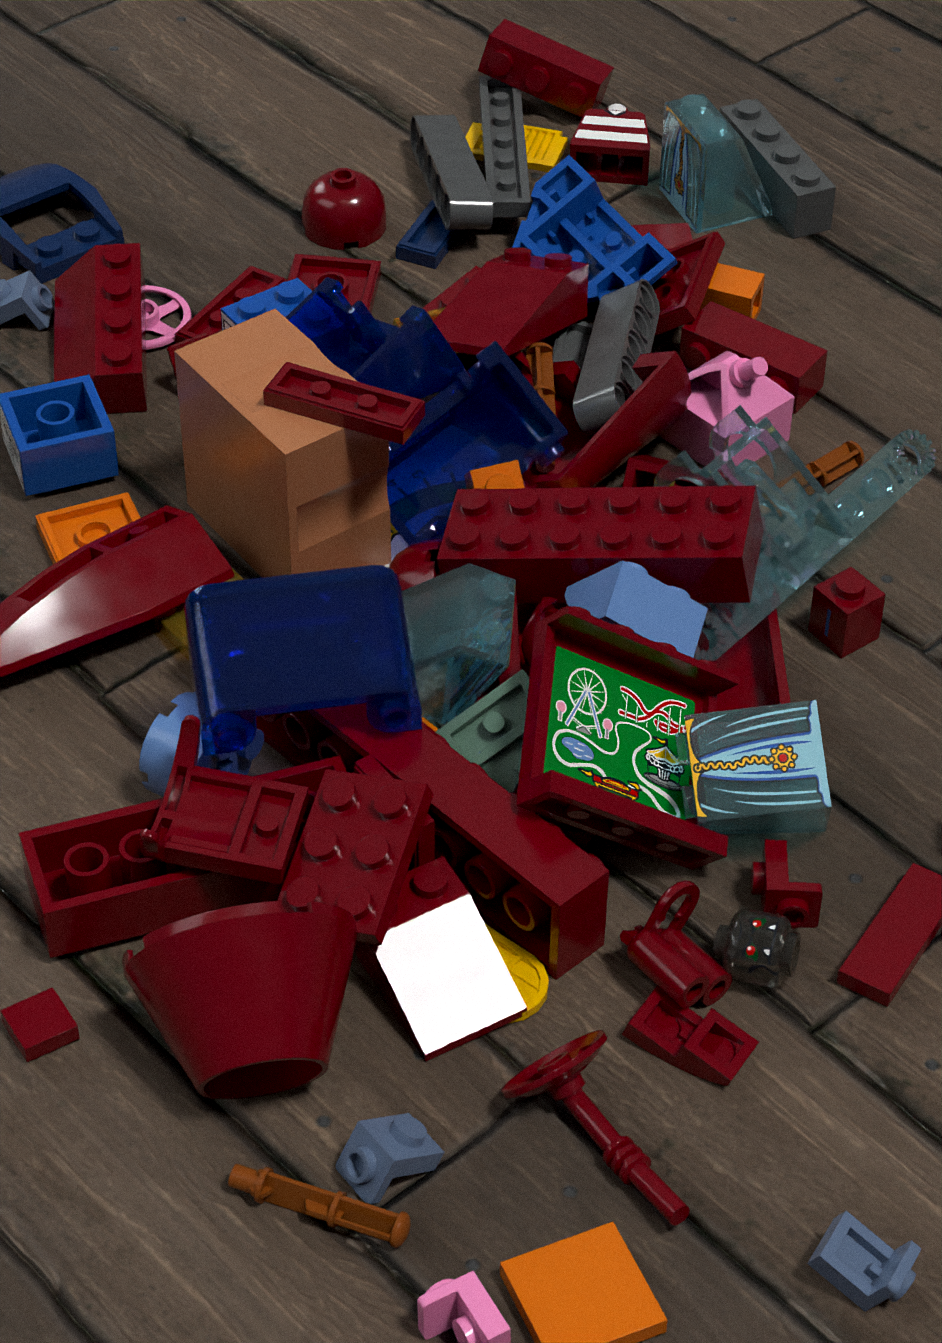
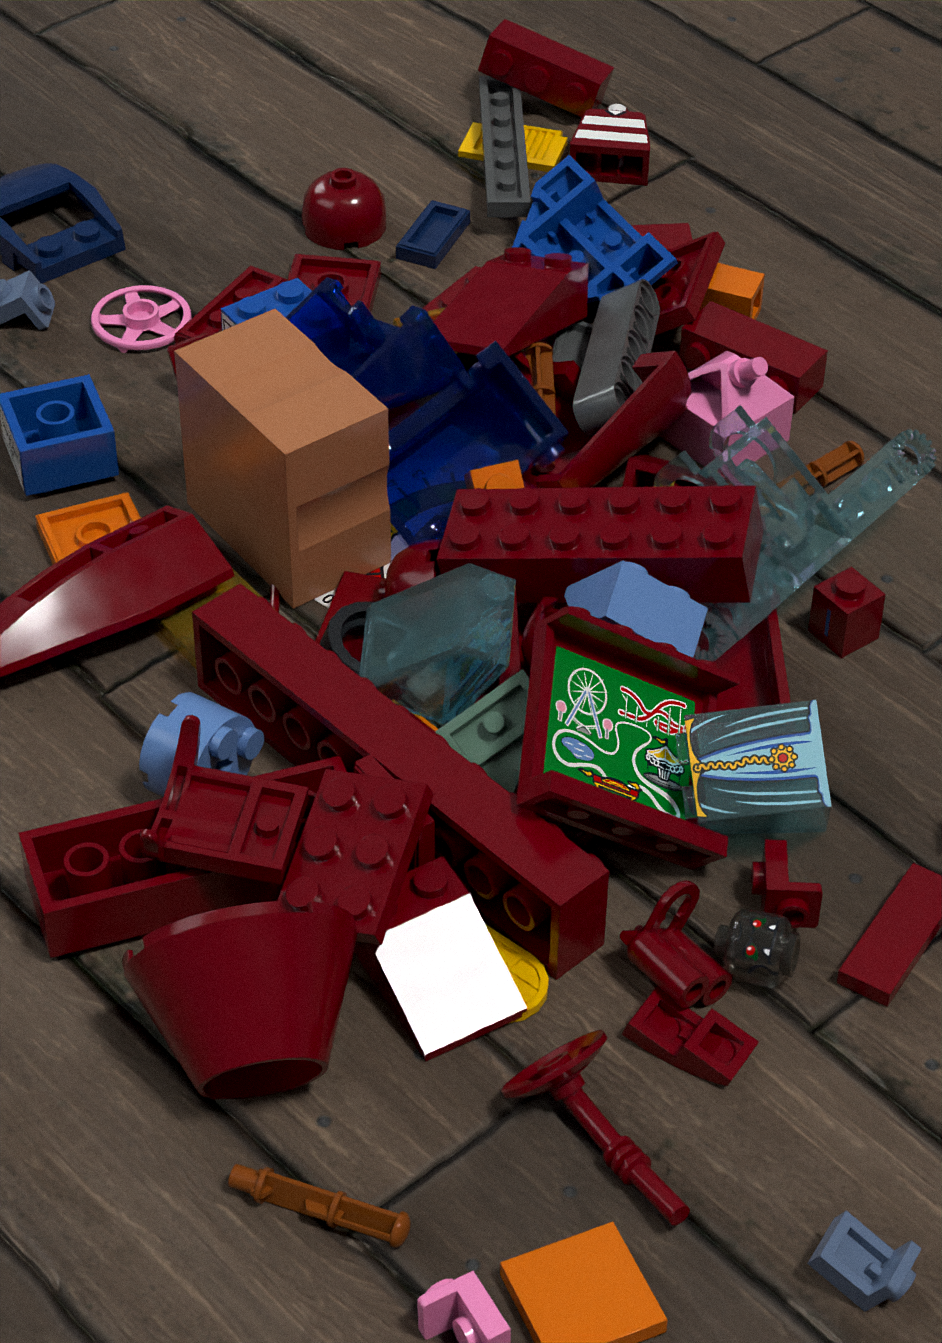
(39, 1024): dark red tile -> none
(104, 325): dark red slope -> none
(300, 648): clear blue windscreen -> none
(344, 403): dark red tile -> none
(386, 1150): sand blue bracket -> none
(451, 172): dark grey beam -> none
(708, 167): clear light blue slope -> none
(794, 184): dark grey brick -> none

